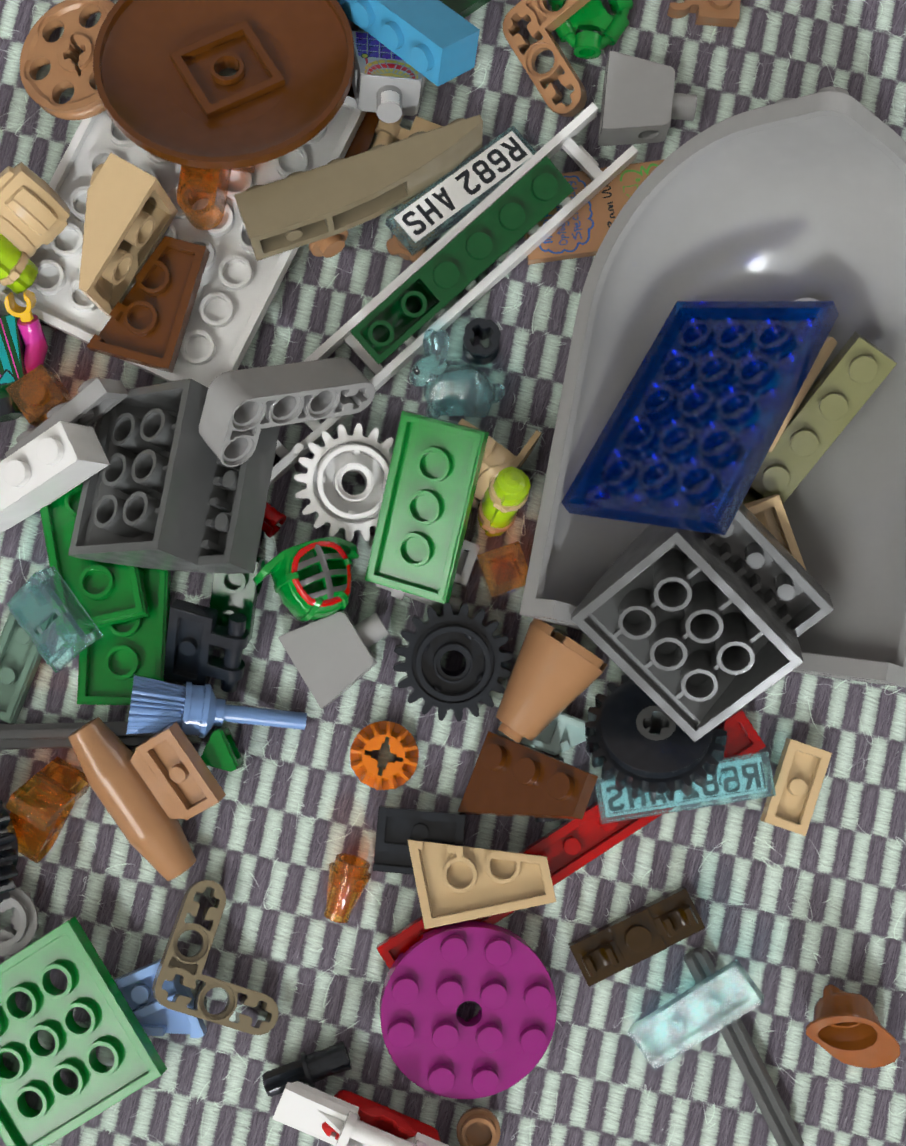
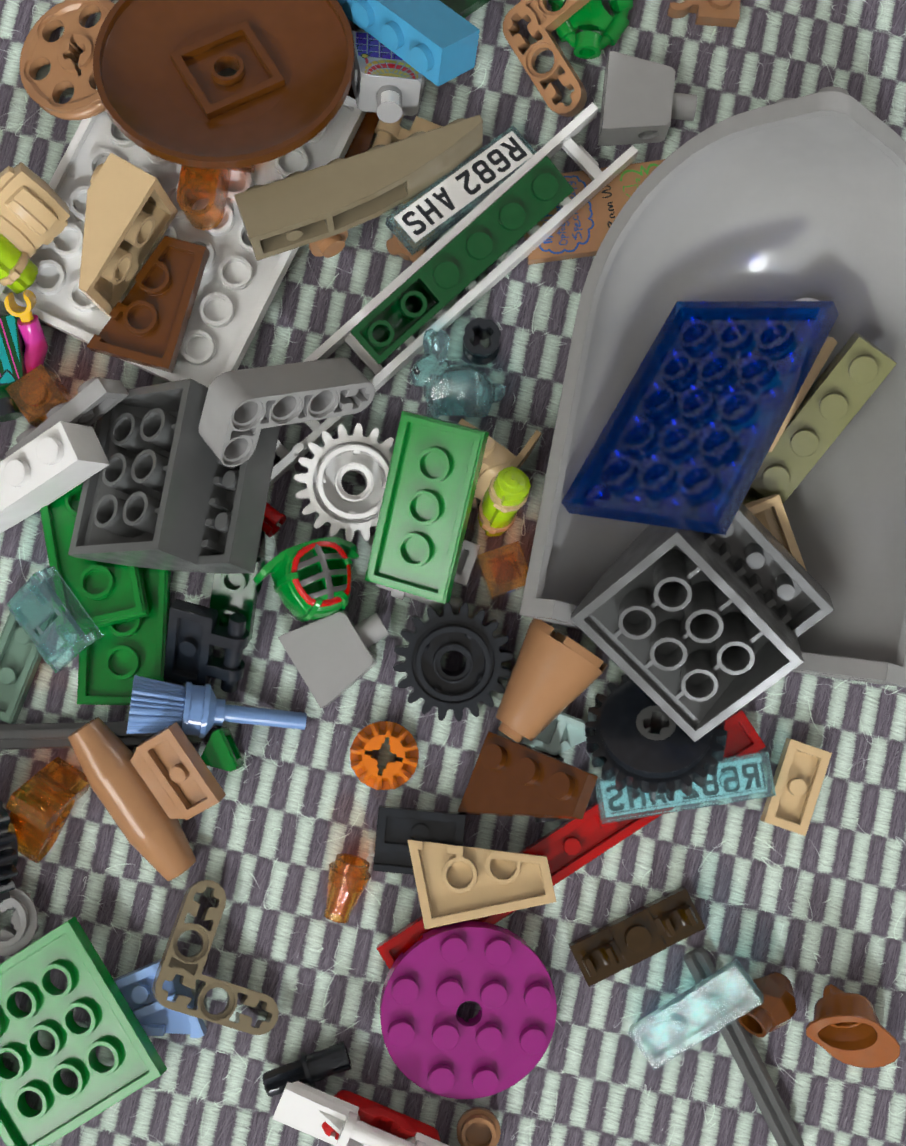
(776, 1008): none -> reddish brown rock

